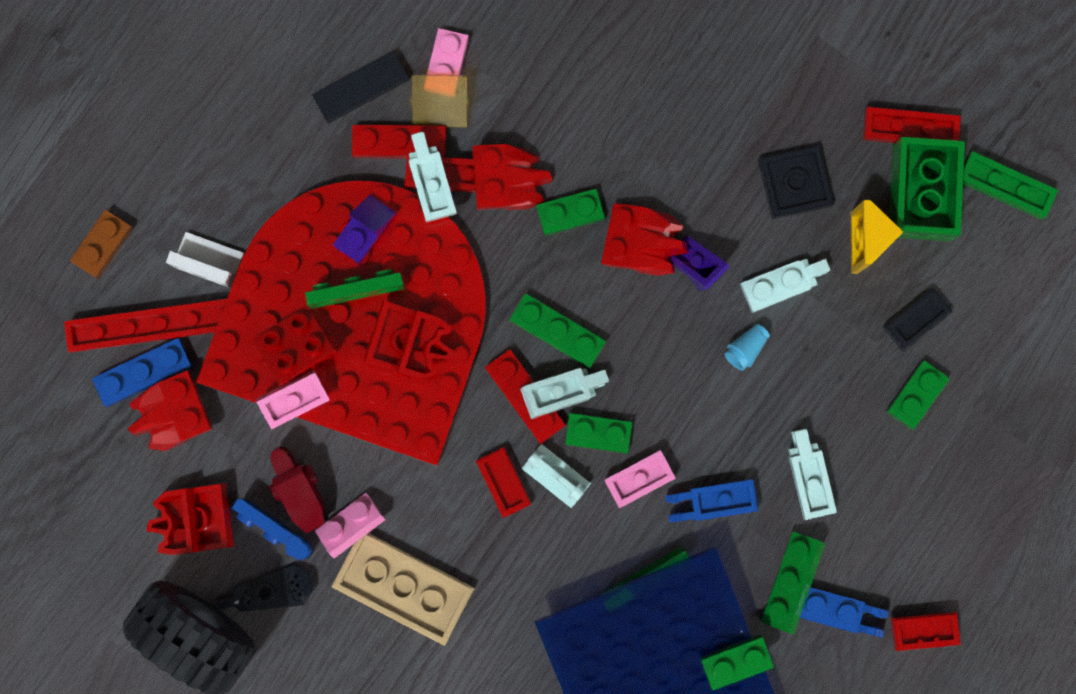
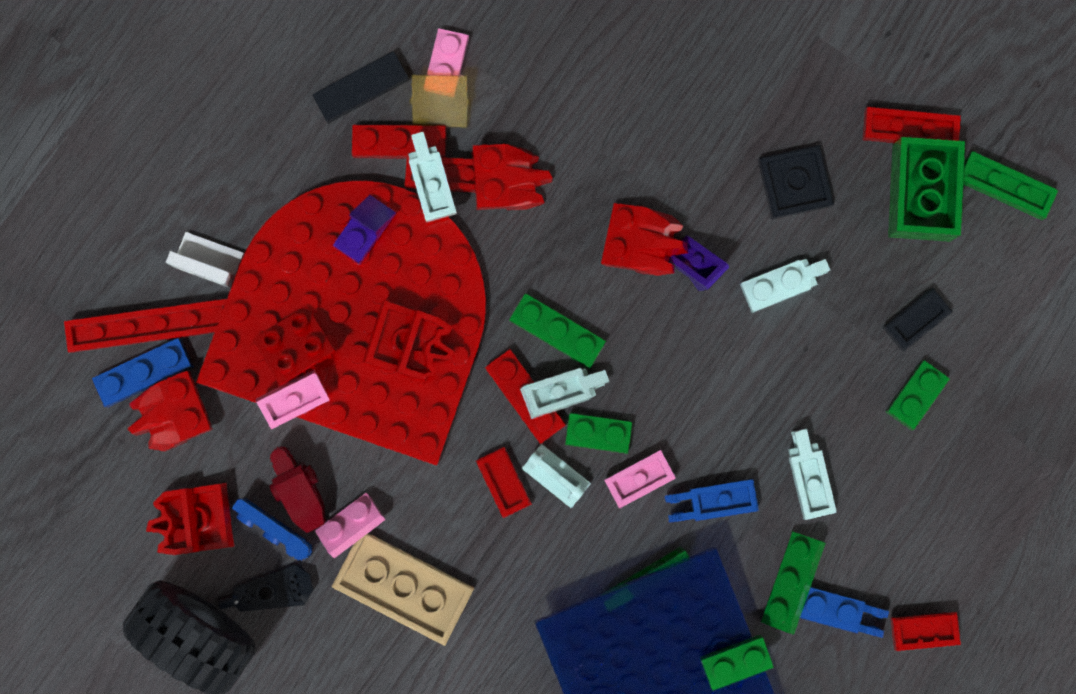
(101, 244): dark orange plate -> none
(354, 289): green plate -> none
(570, 212): green plate -> none
(746, 348): medium azure cone -> none
(870, 235): yellow slope -> none

